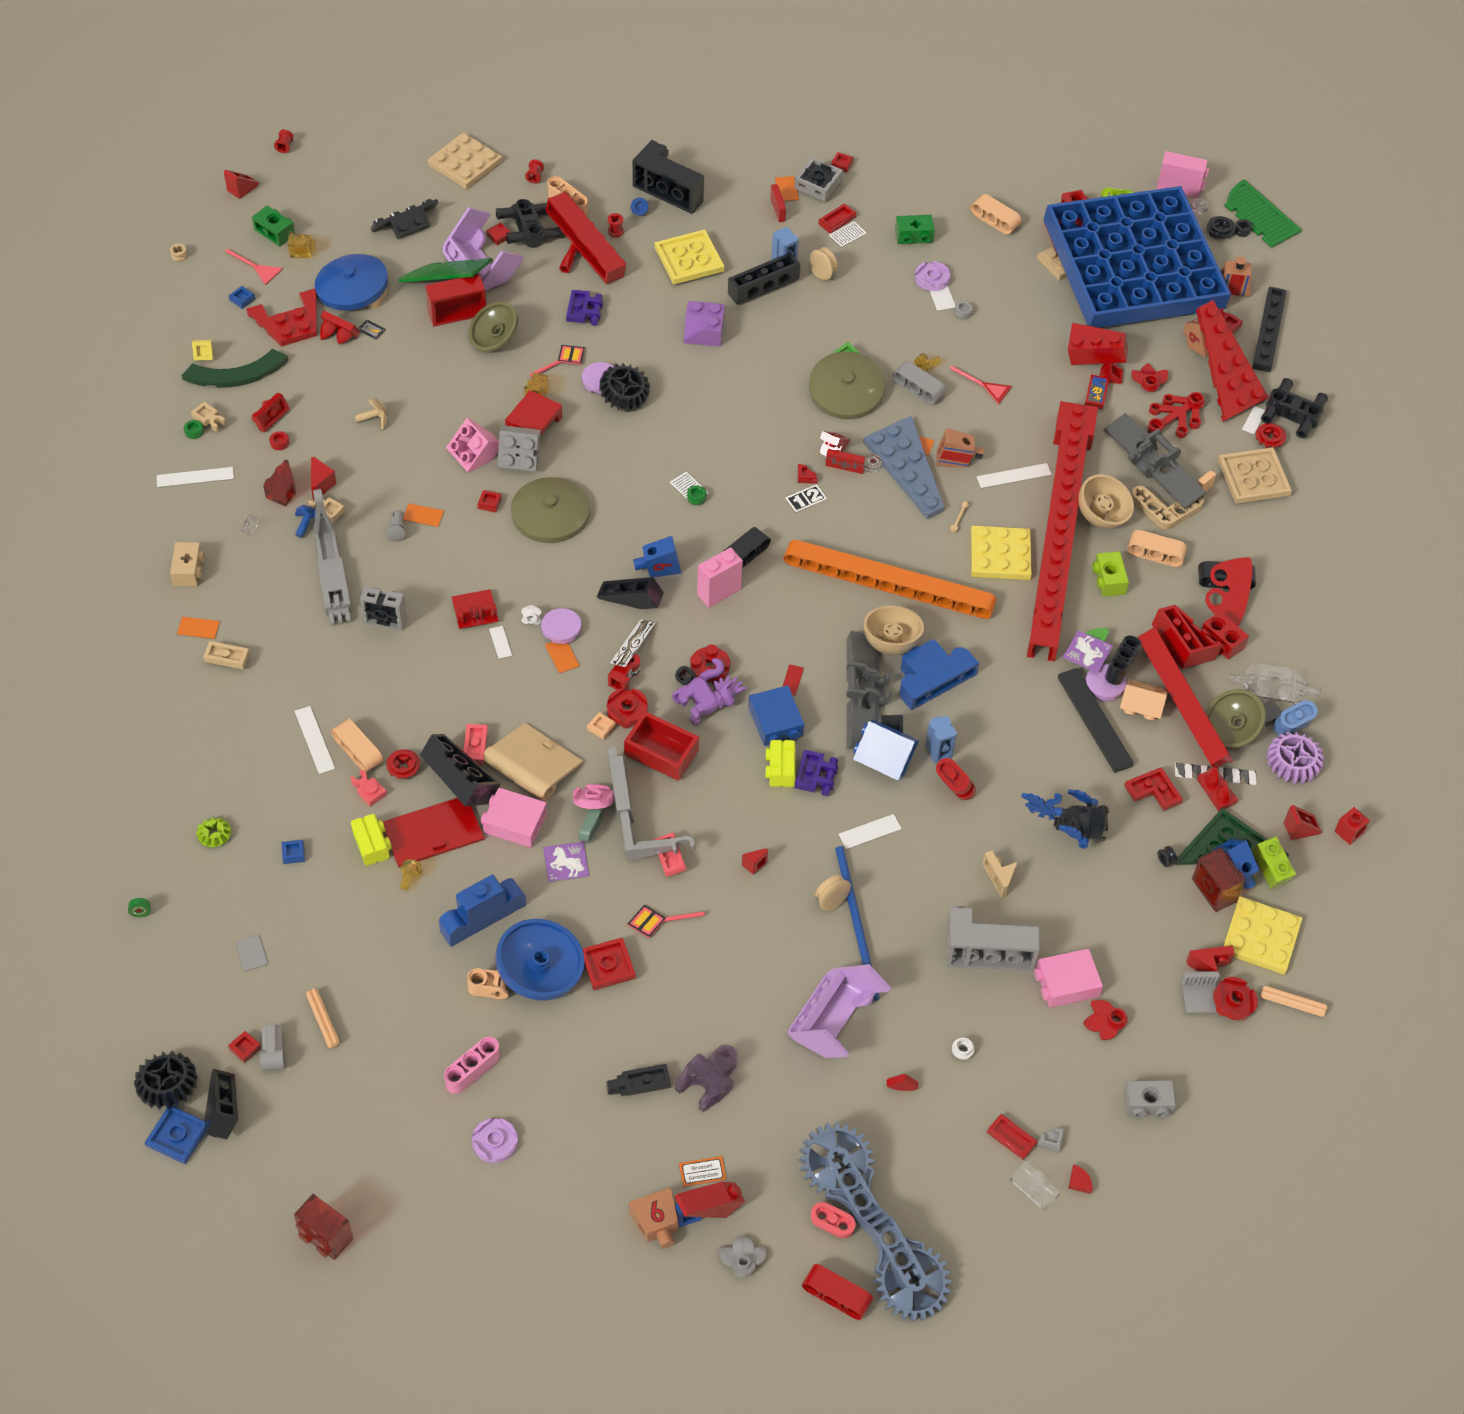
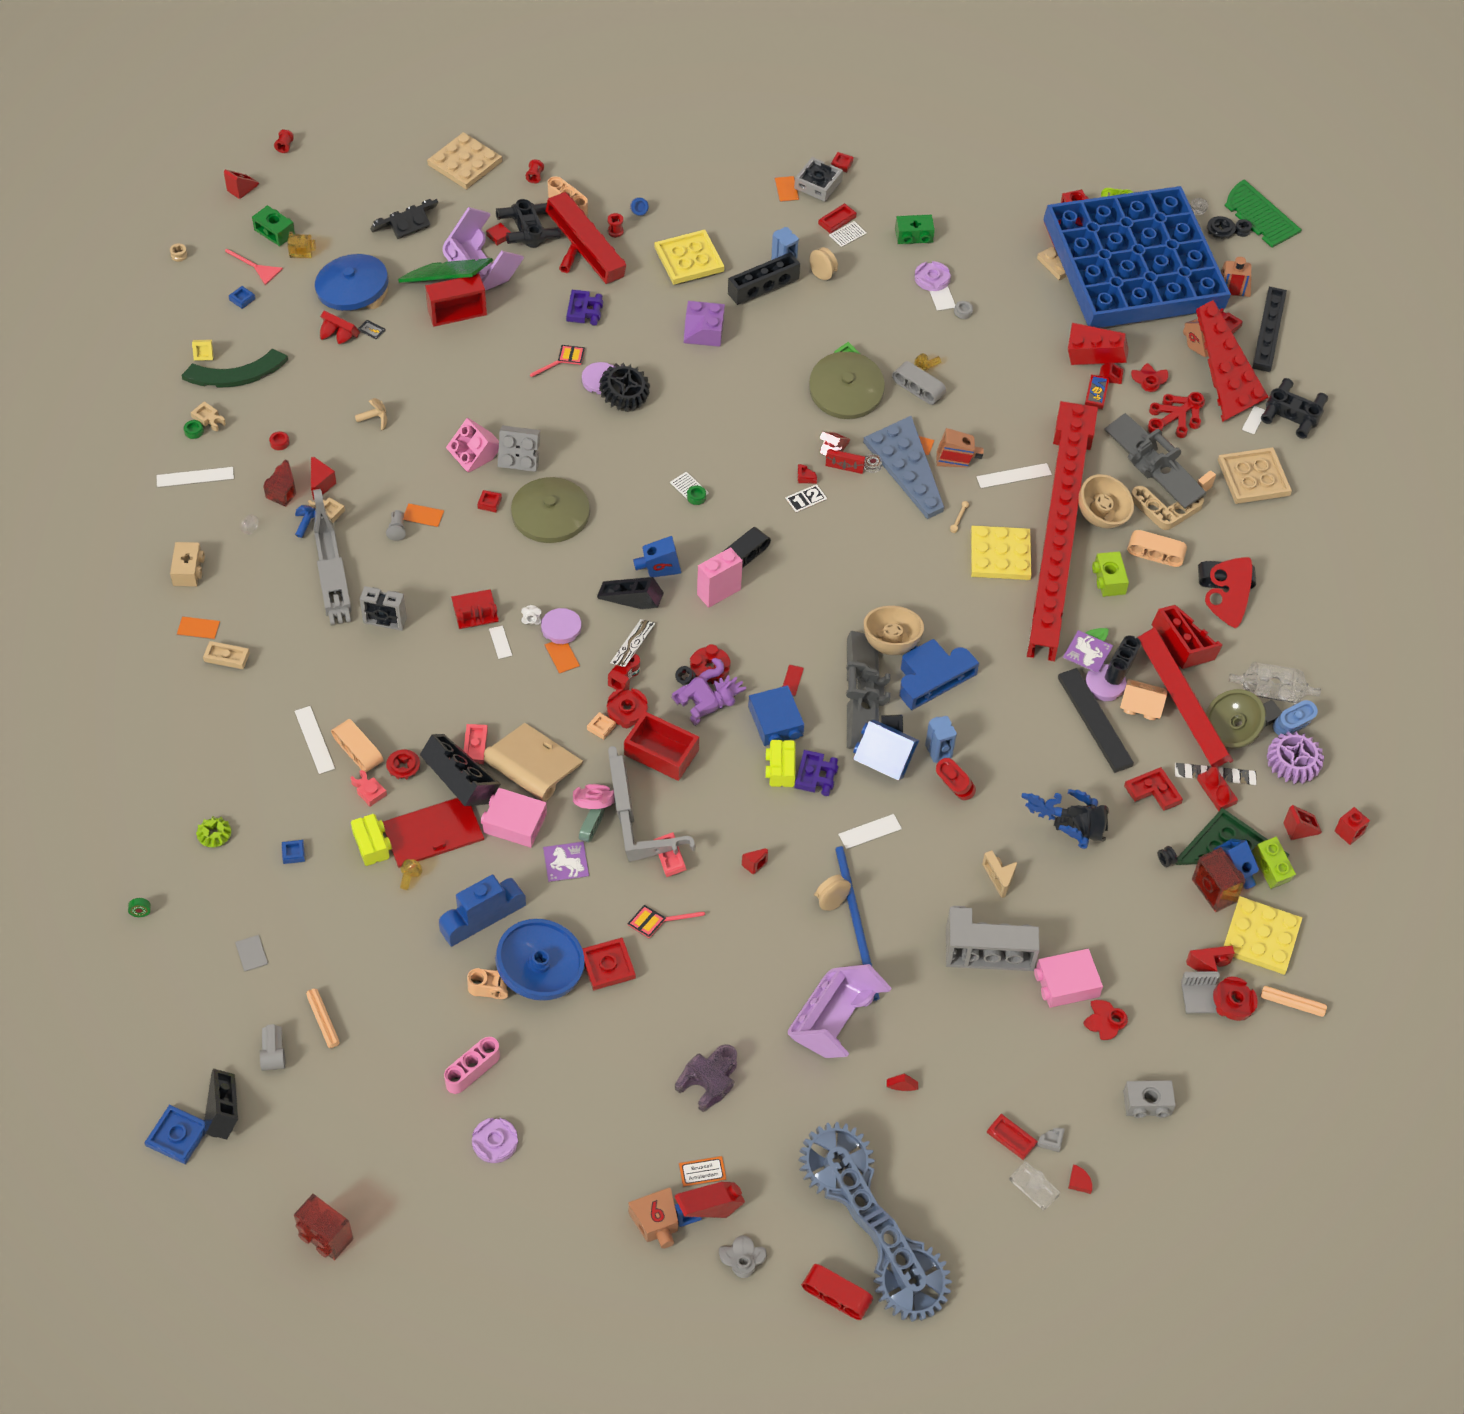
(170, 1085): black gear -> none
(244, 1046): red tile -> none
(270, 412): red tile -> none
(289, 325): red wing -> none
(493, 326): olive dish -> none
(534, 412): red panel -> none
(537, 384): clear yellow brick -> none
(640, 1081): black hinge -> none
(667, 179): black hinge -> none
(778, 203): red tile -> none
(834, 1218): coral plate -> none
(890, 579): orange beam -> none
(963, 1043): white plate -> none
(996, 214): light nougat beam -> none
(997, 391): coral piece -> none
(1183, 172): bright pink brick -> none
(1225, 631): red brick -> none
(1265, 430): red gear -> none

